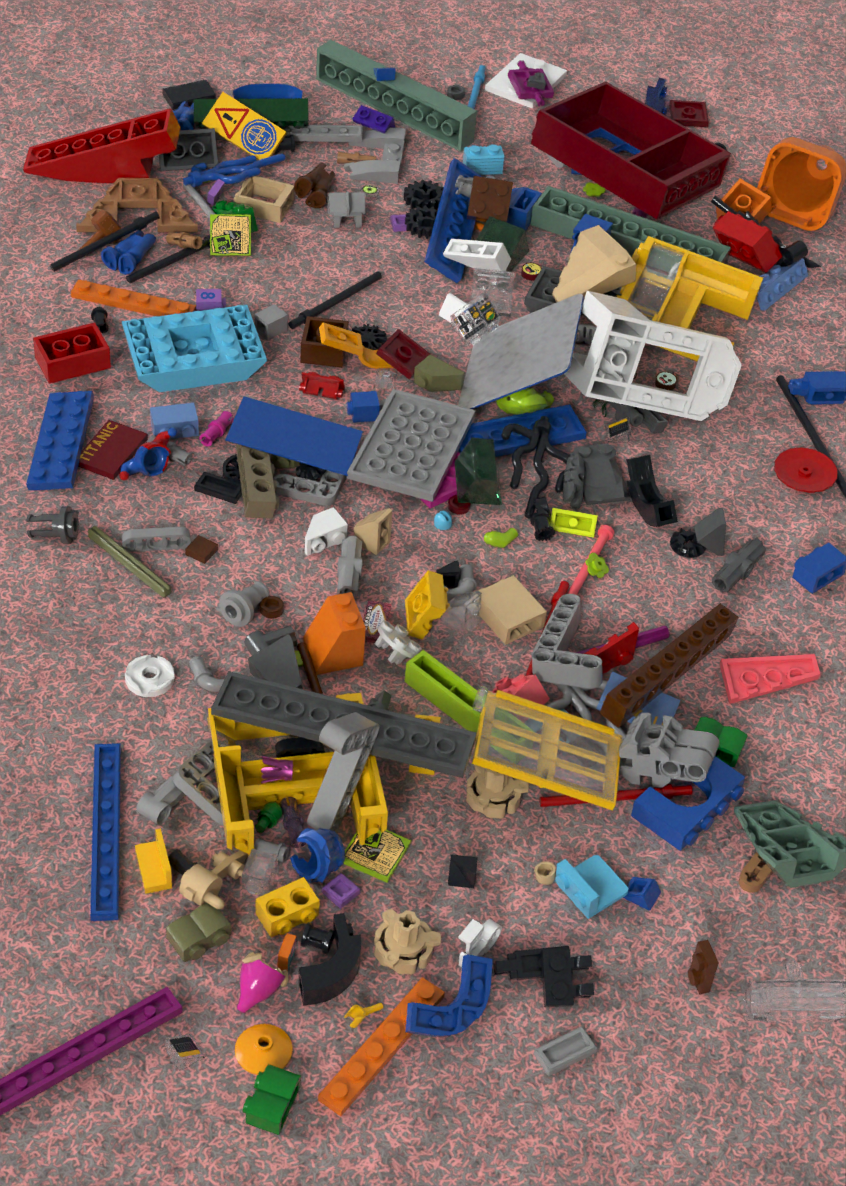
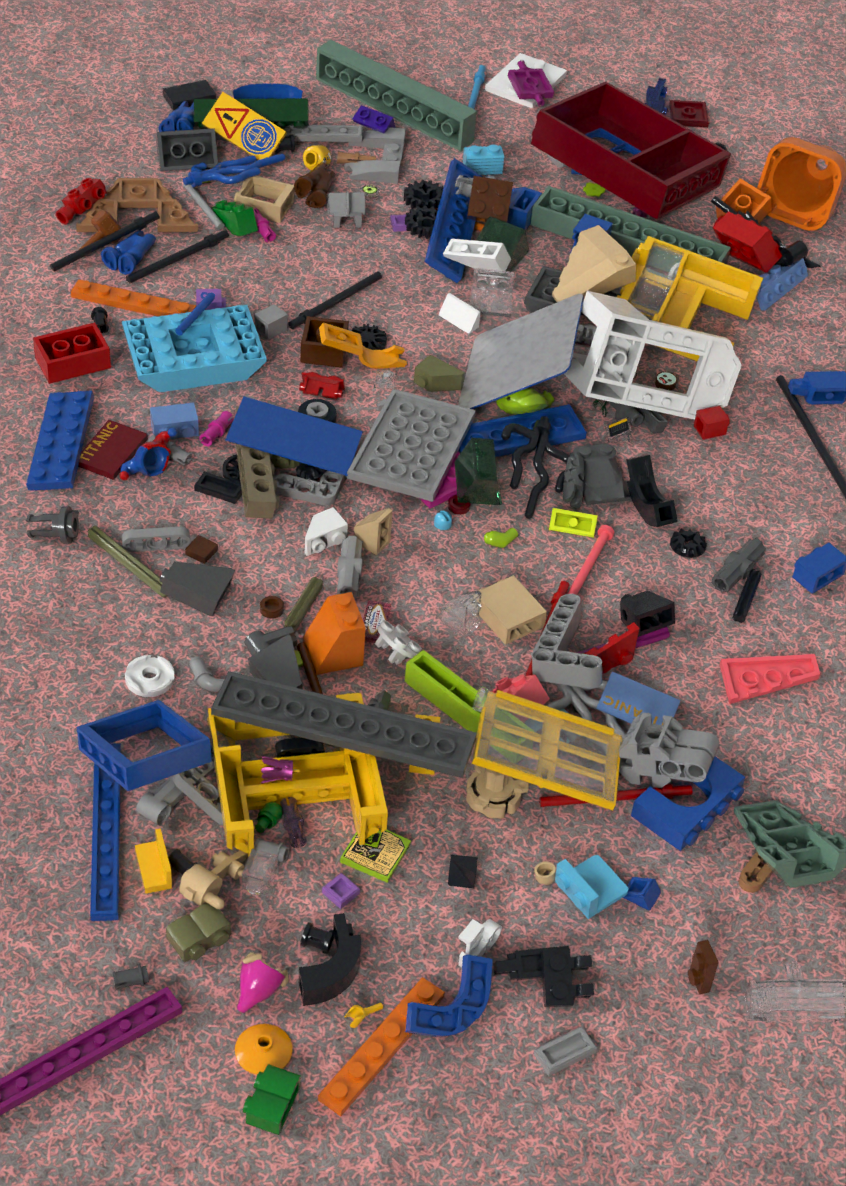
(81, 199): none -> red brick
(96, 737): none -> blue window
(108, 151): red slope -> none
(131, 977): none -> dark grey pin
(183, 1051): slope -> none
(191, 241): medium nougat pin -> none
(196, 585): none -> dark grey slope
(198, 310): none -> blue bar
(215, 192): medium lavender tile -> none
(230, 235): tile -> none
(239, 606): light grey piece -> none
(264, 227): none -> dark pink pin
(286, 903): yellow brick -> none
(286, 952): orange tile -> none
(304, 603): none -> olive axle
(316, 154): none -> yellow head
(320, 409): none -> wheel
(326, 854): blue helmet -> none
(352, 740): light grey beam -> none
(363, 406): blue brick -> none
(385, 74): blue slope -> none
(402, 353): dark red tile -> none
(404, 938): tan piece -> none
(425, 603): yellow brick -> none
(450, 574): black slope -> none
(456, 92): dark grey tile -> none
(466, 584): light grey piece -> none
(475, 319): slope -> none
(530, 271): tile -> none
(537, 81): dark grey tile -> none
(541, 519): black connector -> none
(596, 565): lime plant -> none
(647, 611): none -> black torso
(668, 665): reddish brown brick -> none
(711, 422): none -> red brick
(711, 532): dark grey slope -> none
(730, 738): green brick -> none
(747, 595): none -> black axle
(805, 470): red piece -> none

